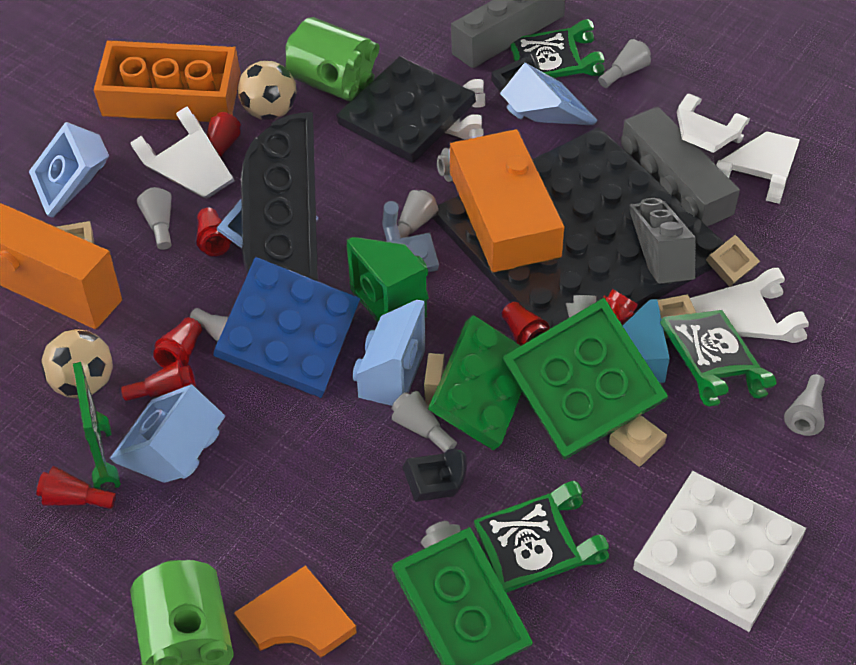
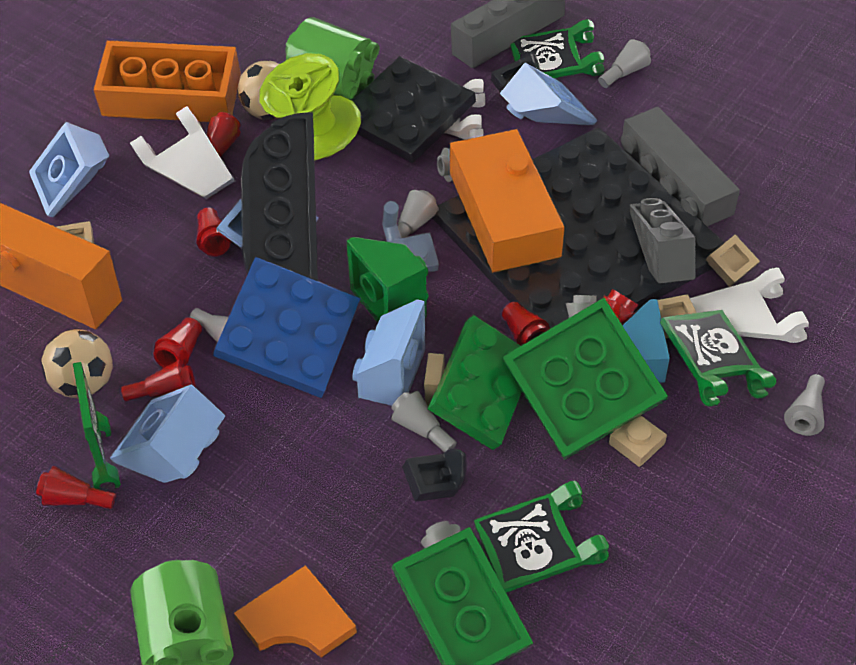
(156, 208): light grey cone -> none
(309, 85): none -> lime piece
(704, 131): white flag -> none
(719, 550): white plate -> none
(765, 157): white flag -> none

